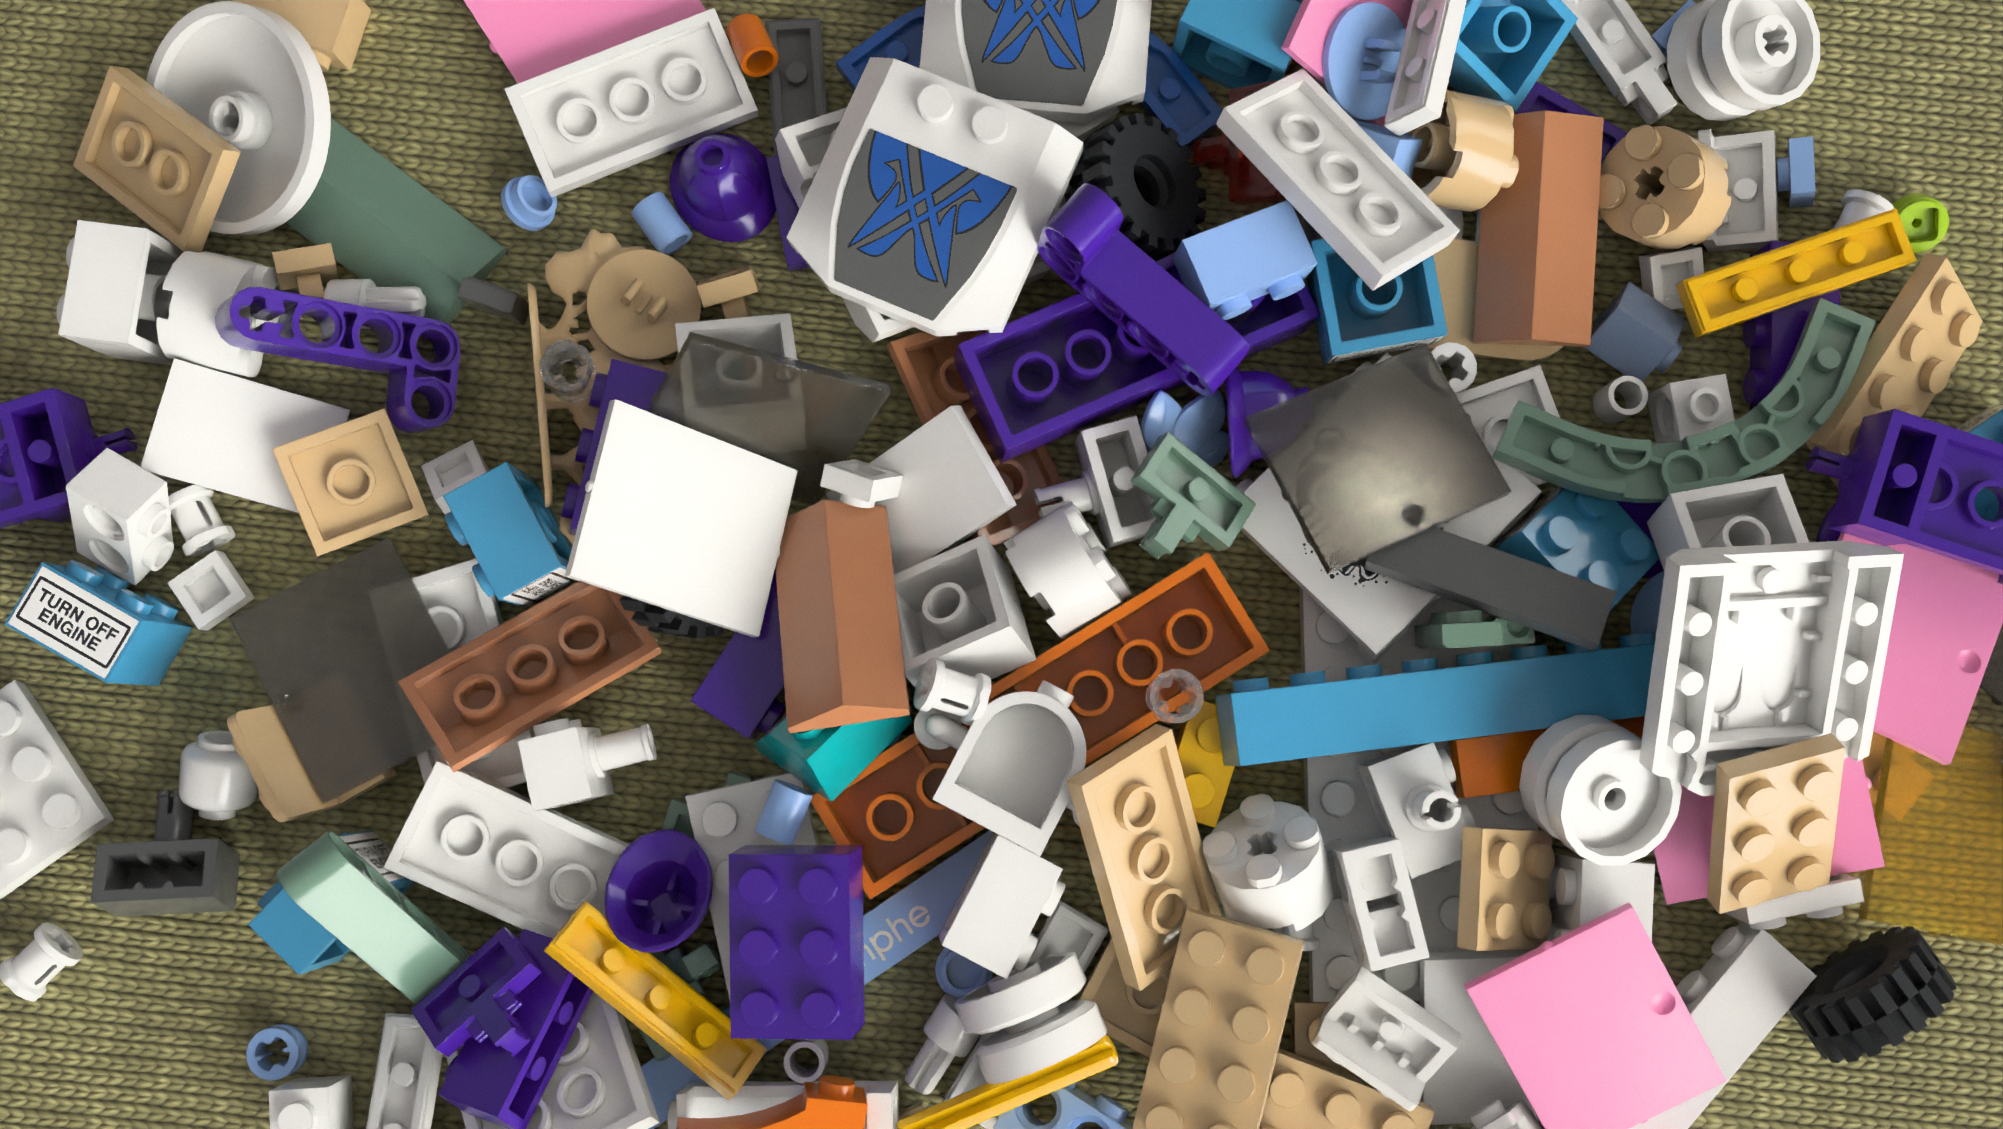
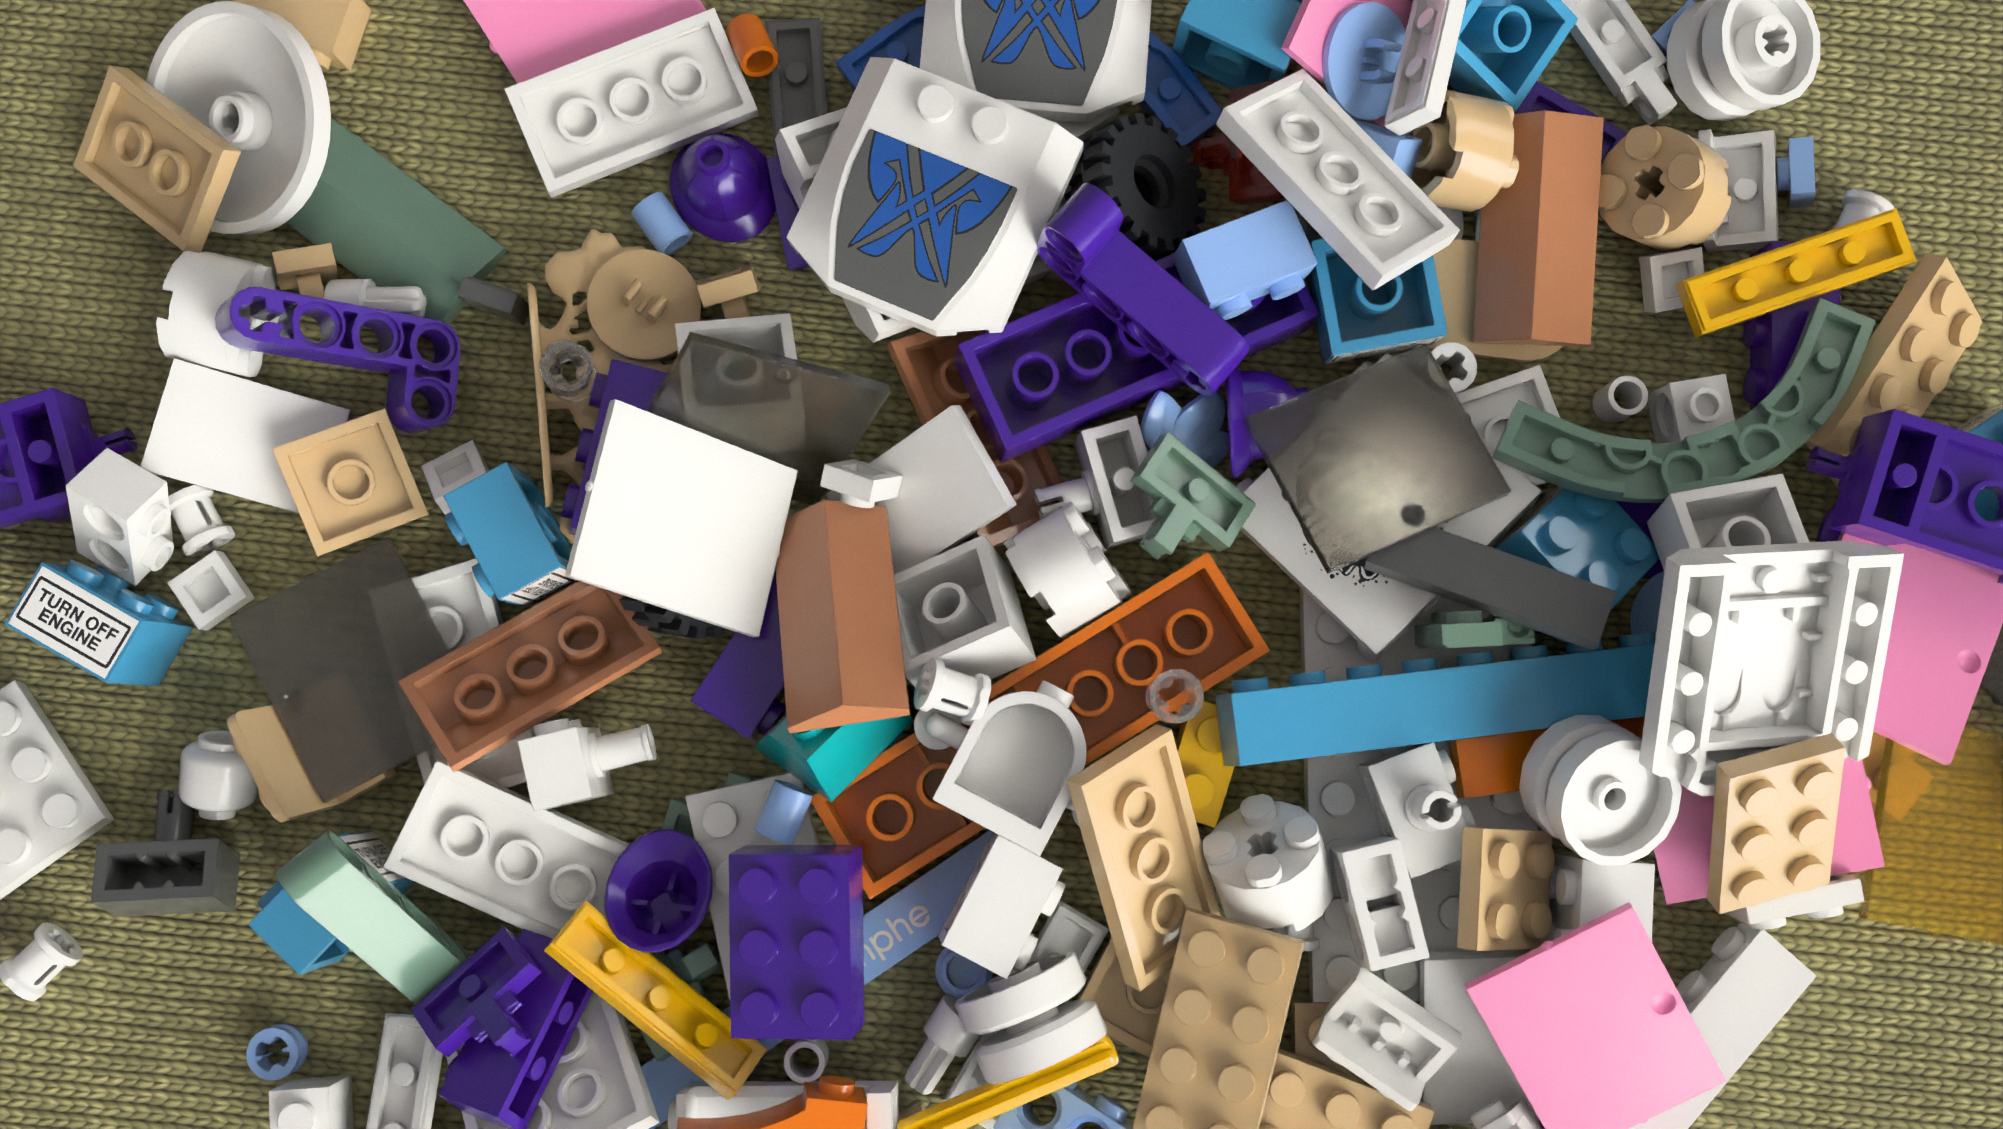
(117, 290): white brick -> none
(528, 202): light blue plate -> none
(1636, 334): sand blue brick -> none
(1873, 994): black tyre -> none
(1923, 220): lime tile -> none

